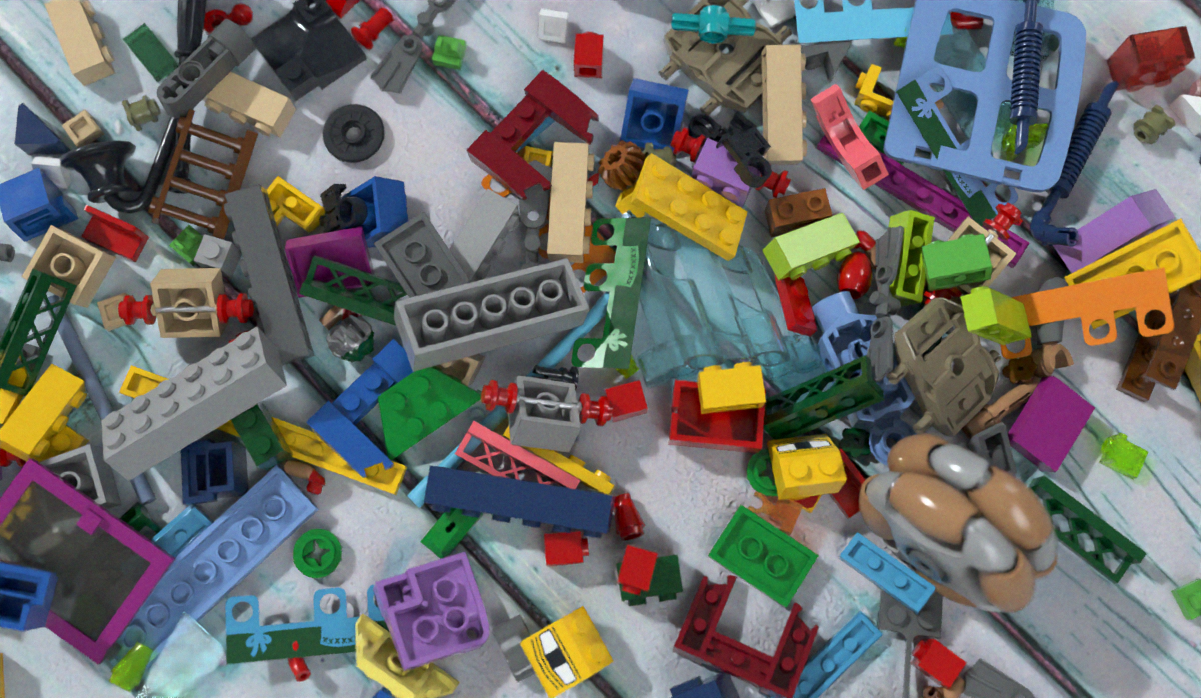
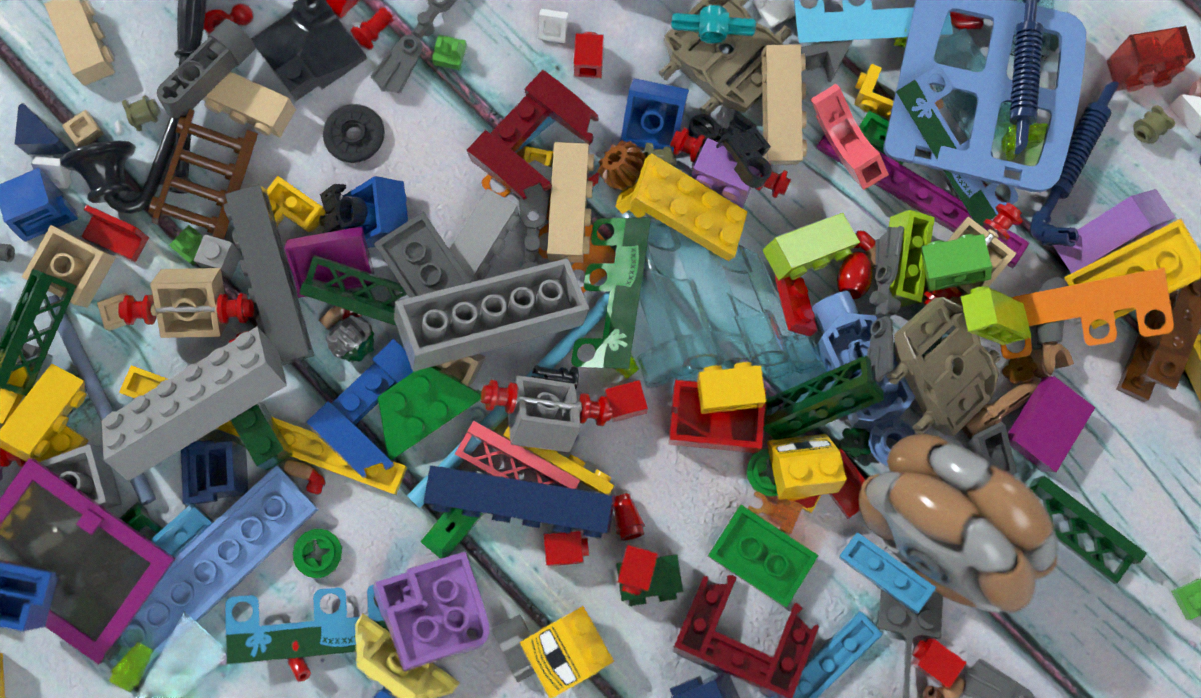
(151, 52): clear green tile -> none
(796, 211): dark orange brick -> none
(1122, 455): clear neon green bracket -> none

